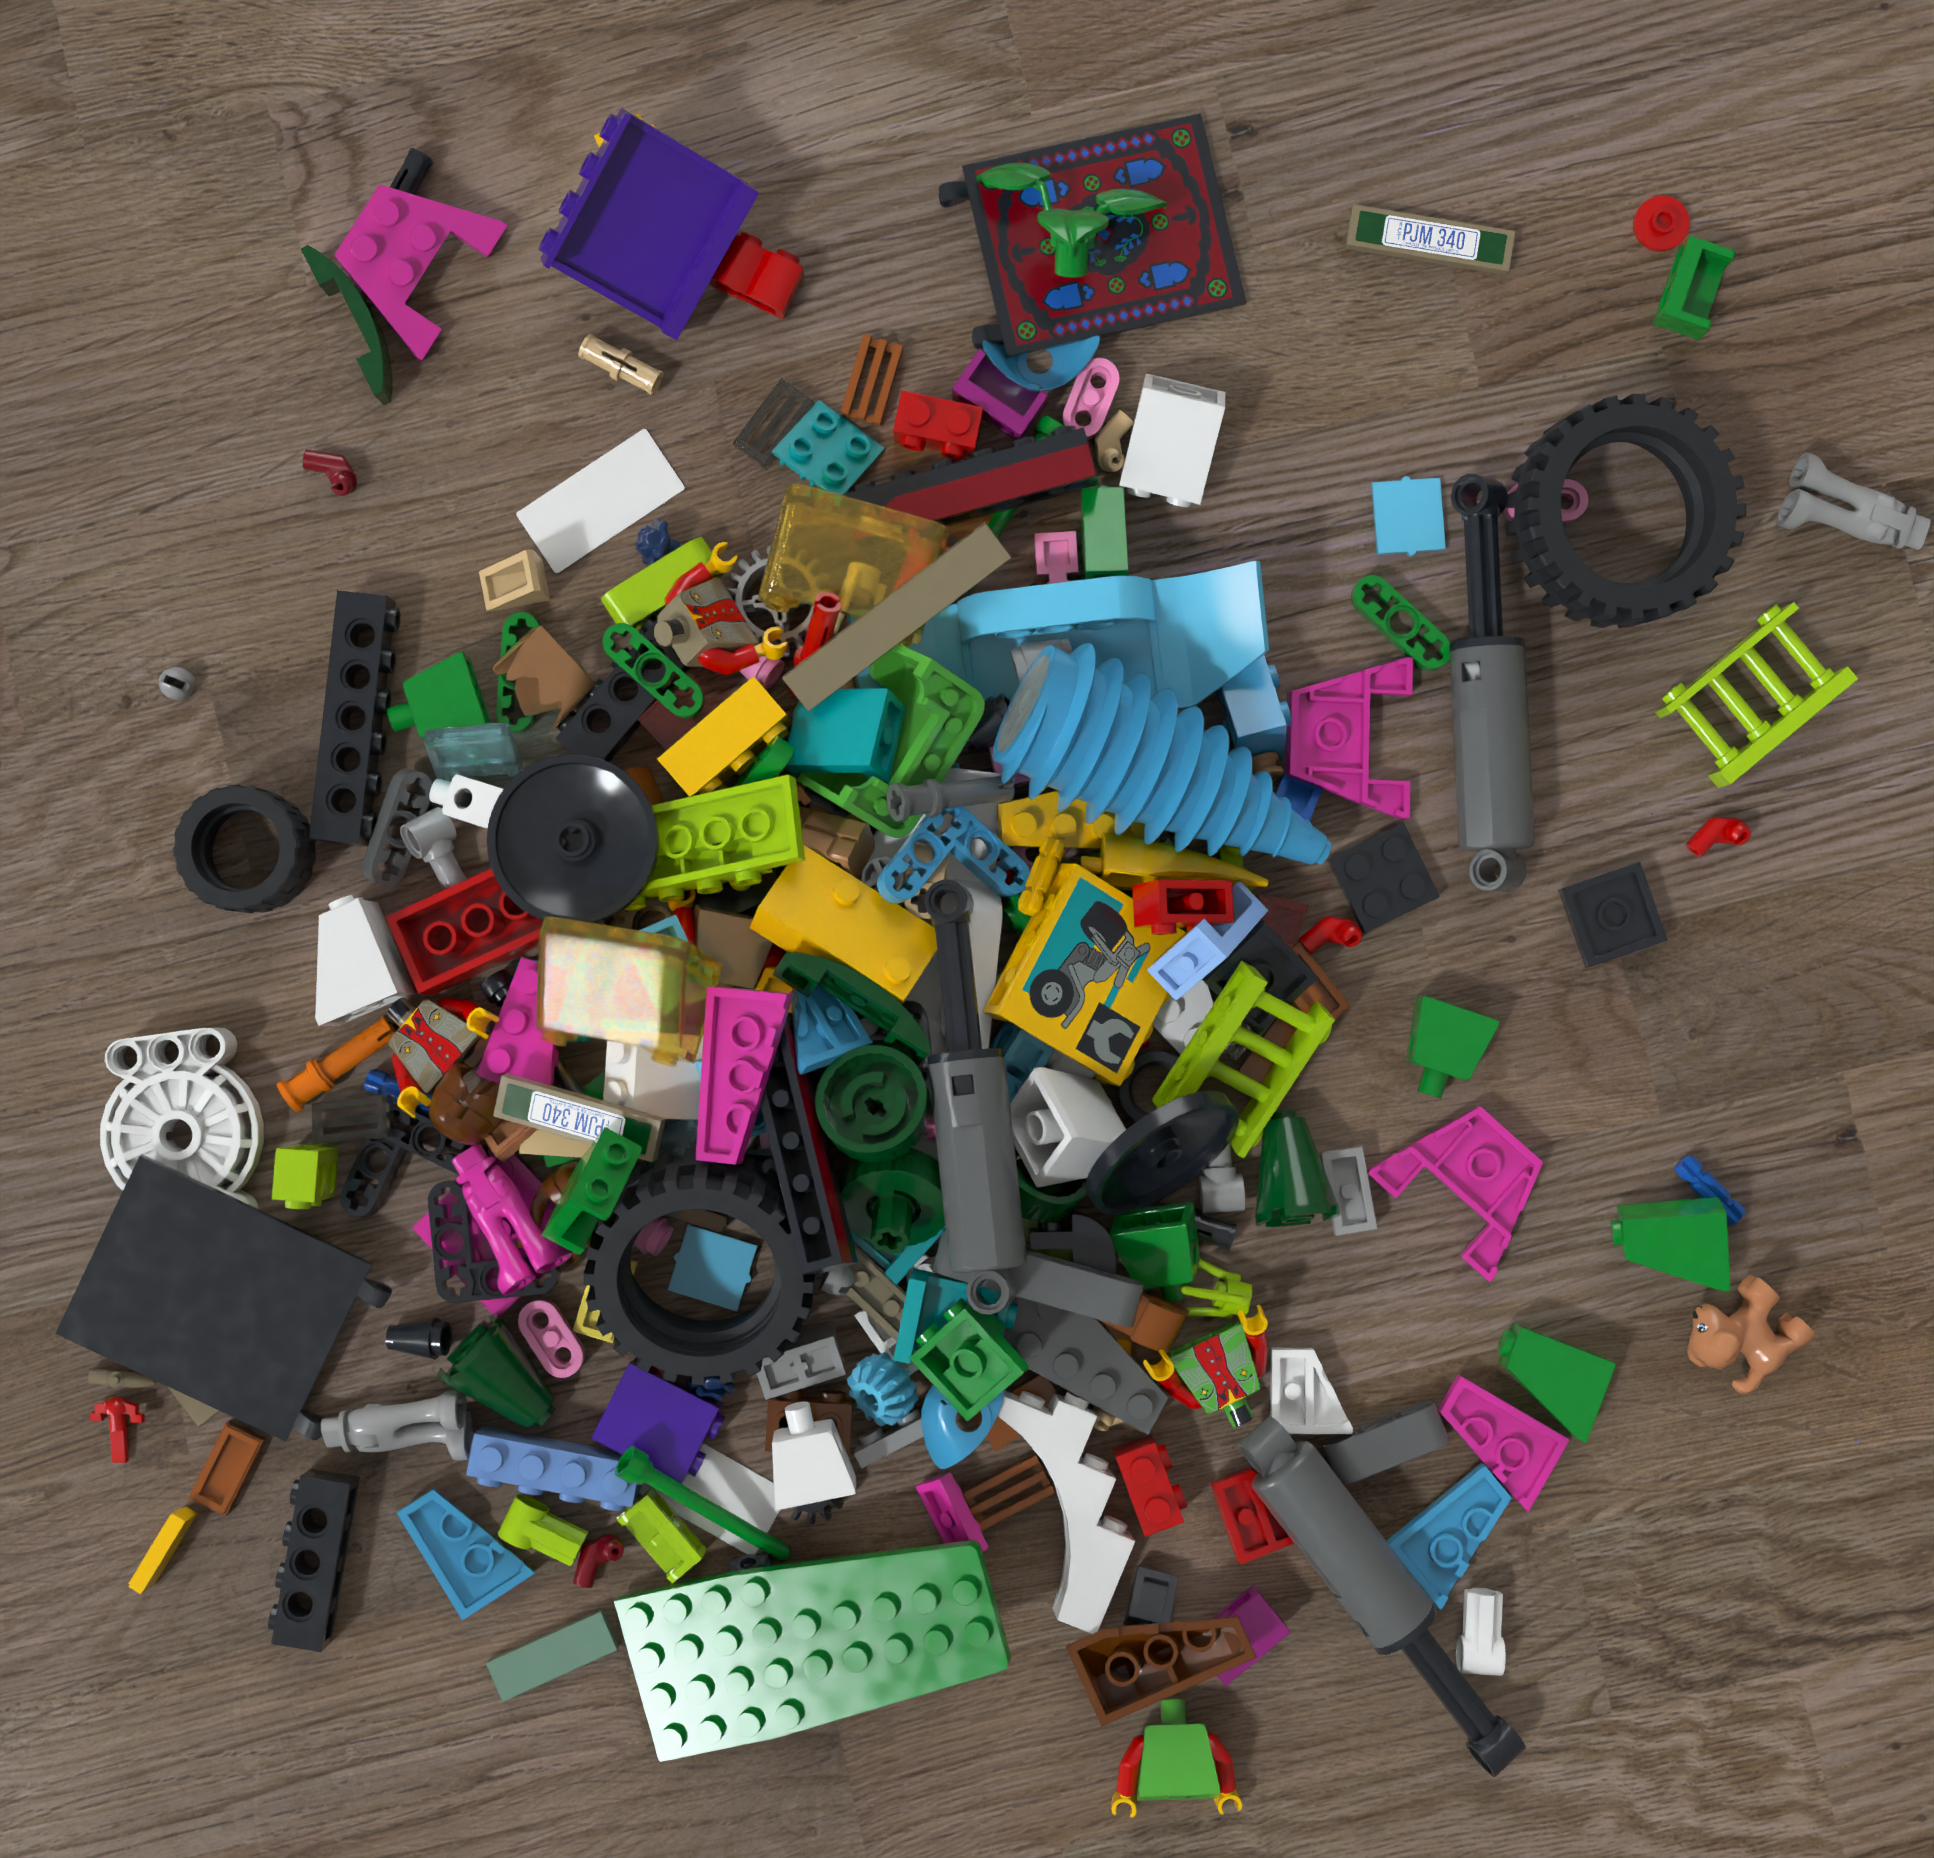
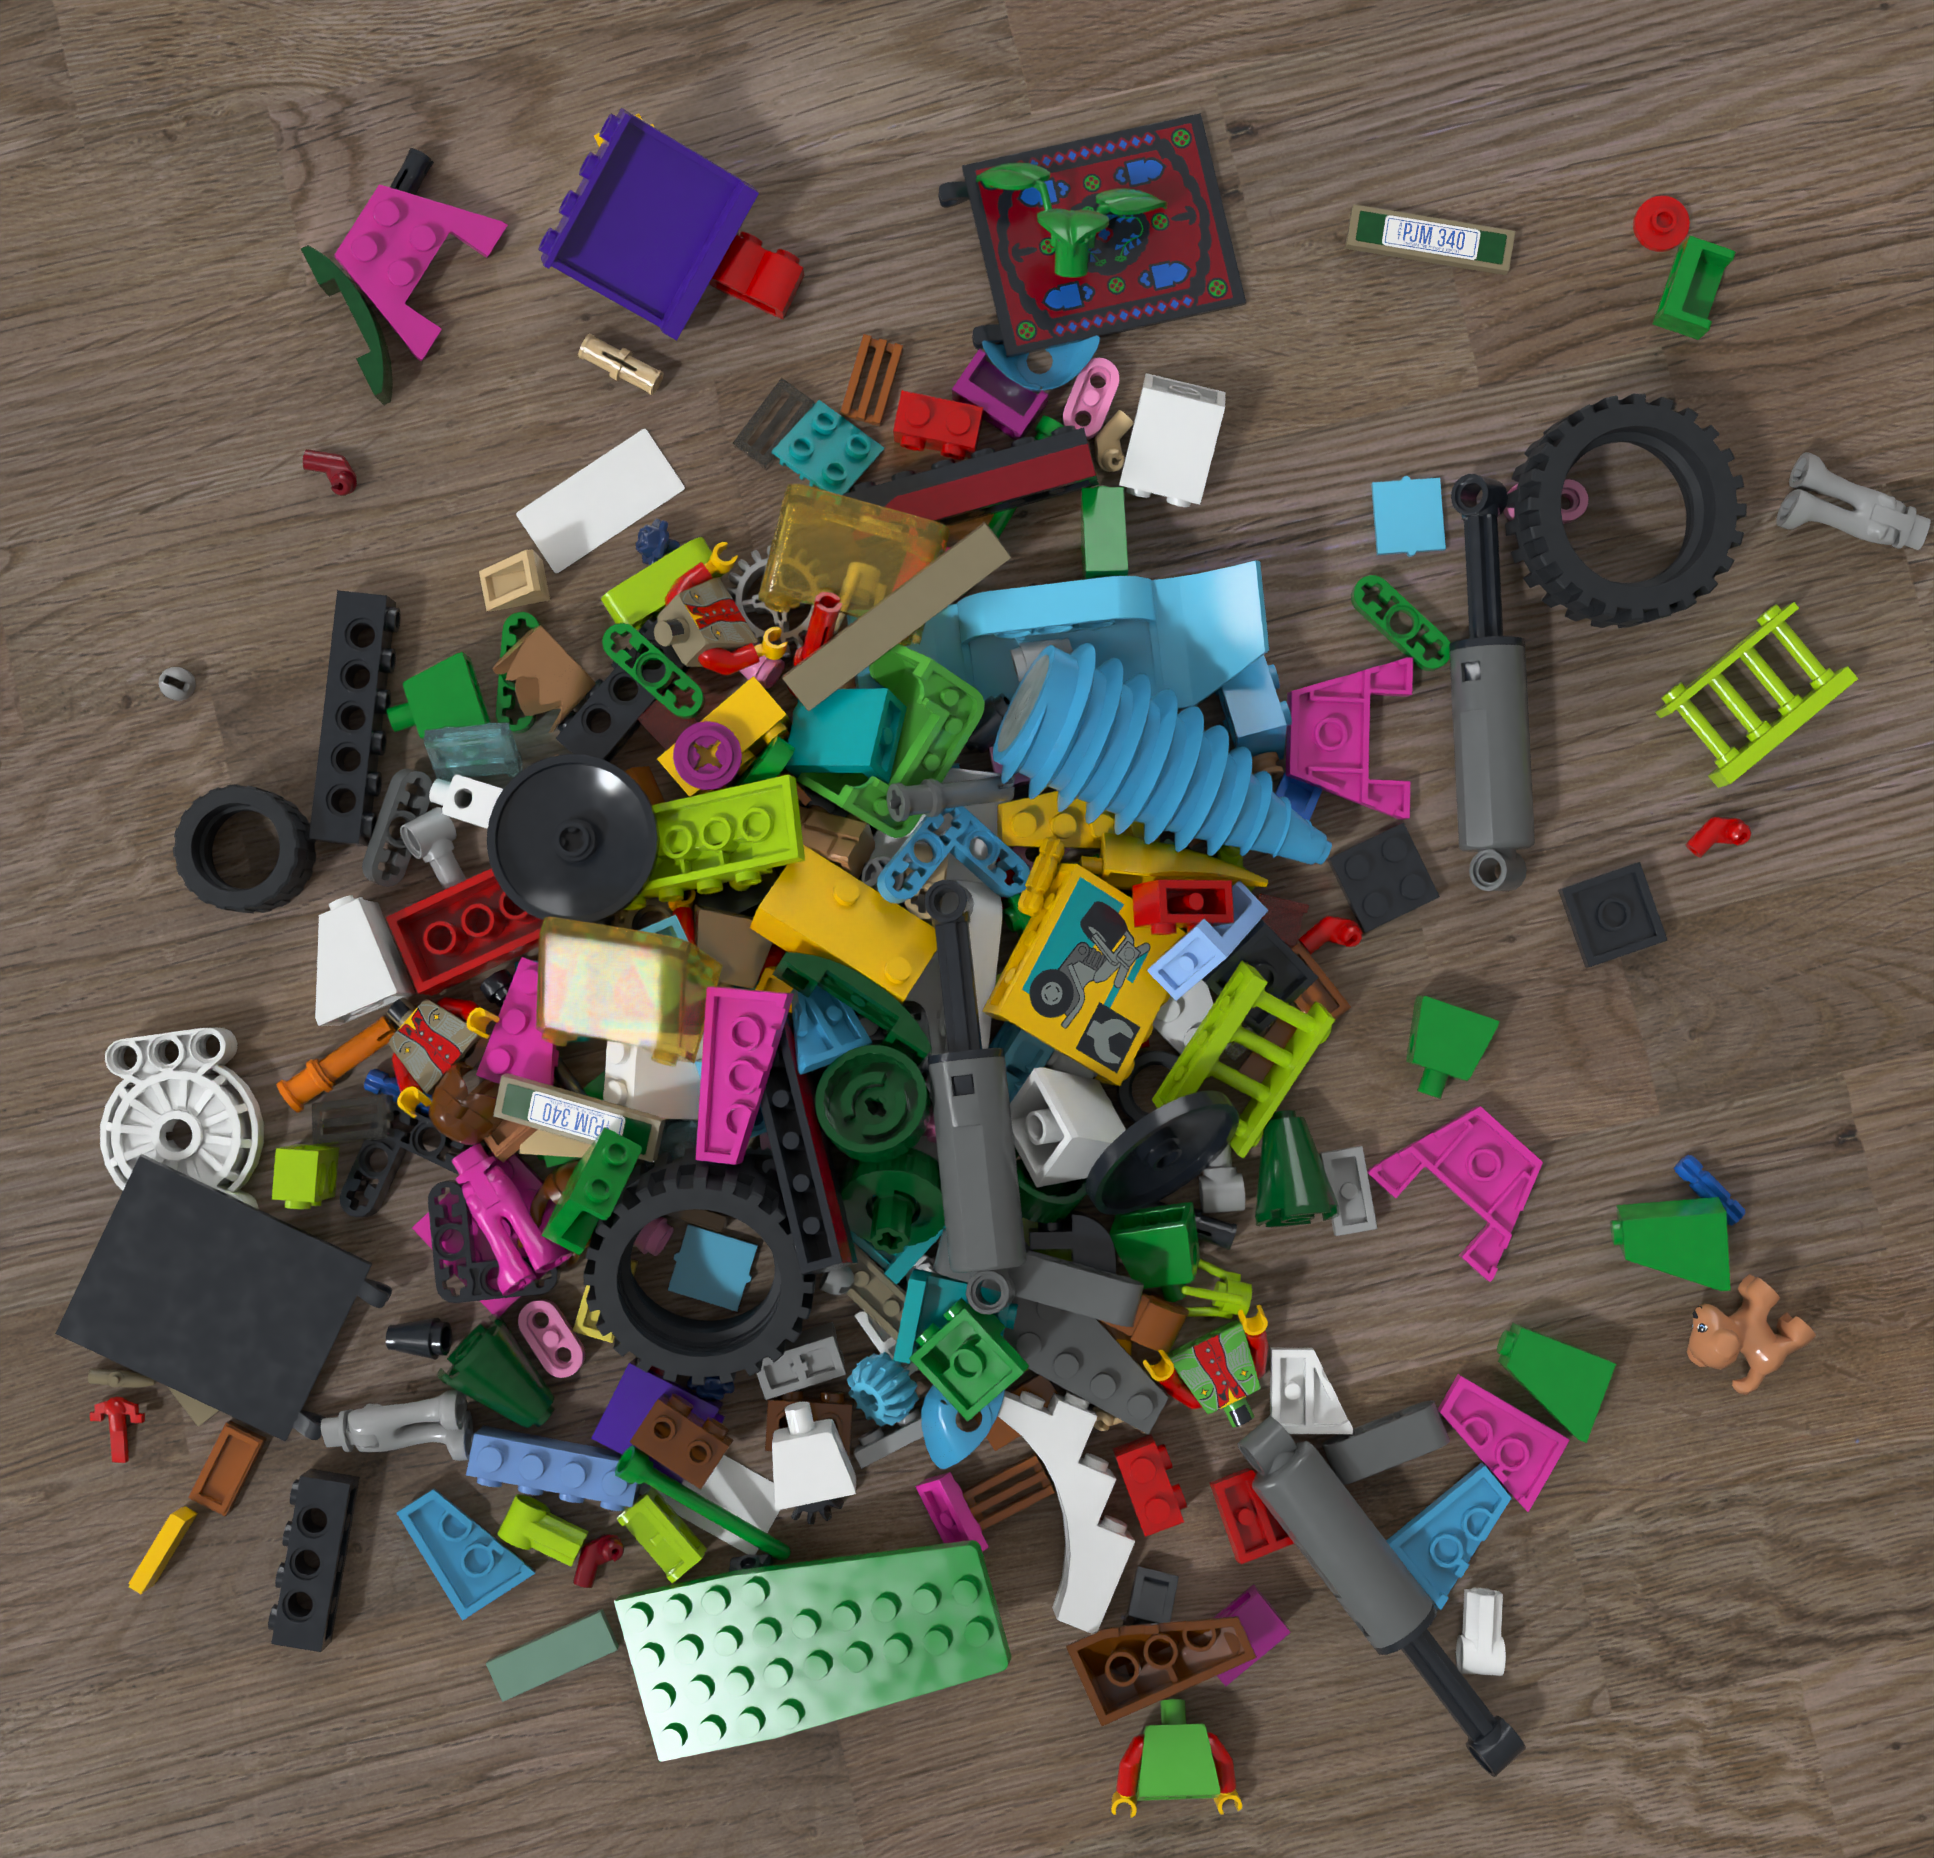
(682, 1439): none -> reddish brown brick
(707, 735): none -> magenta gear
(1056, 555): bright pink plate -> none

